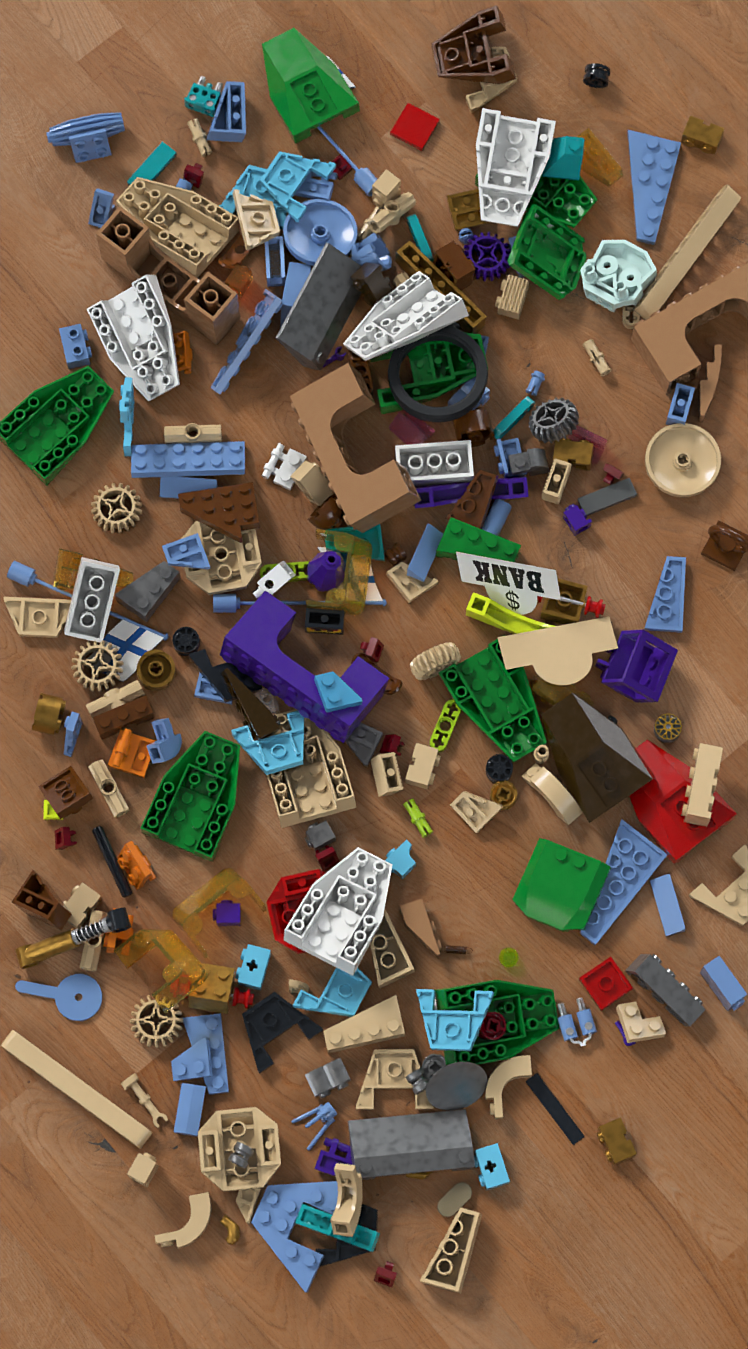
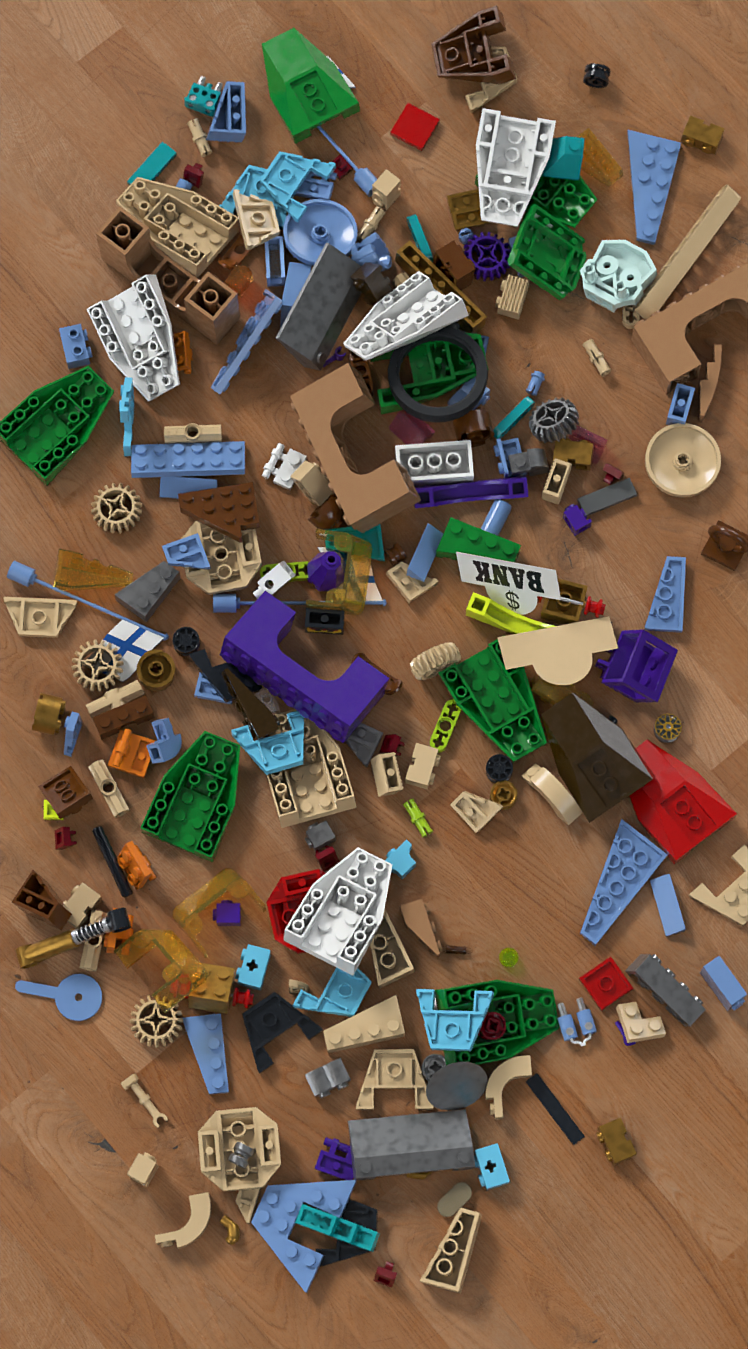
(76, 1089): tan beam -> none
(87, 135): medium blue plate -> none
(91, 600): white brick -> none
(101, 208): medium blue slope -> none
(189, 1109): medium blue piece -> none
(193, 1062): medium blue wing -> none
(324, 1113): medium blue plant -> none
(335, 692): dark azure wing -> none
(349, 1200): tan arch -> none
(372, 649): dark red tile -> none
(392, 212): tan piece -> none
(418, 1080): flat silver wheel -> none
(476, 500): reddish brown wing -> none
(537, 754): tan pin -> none
(560, 886): green wedge -> none
(703, 784): tan wedge -> none

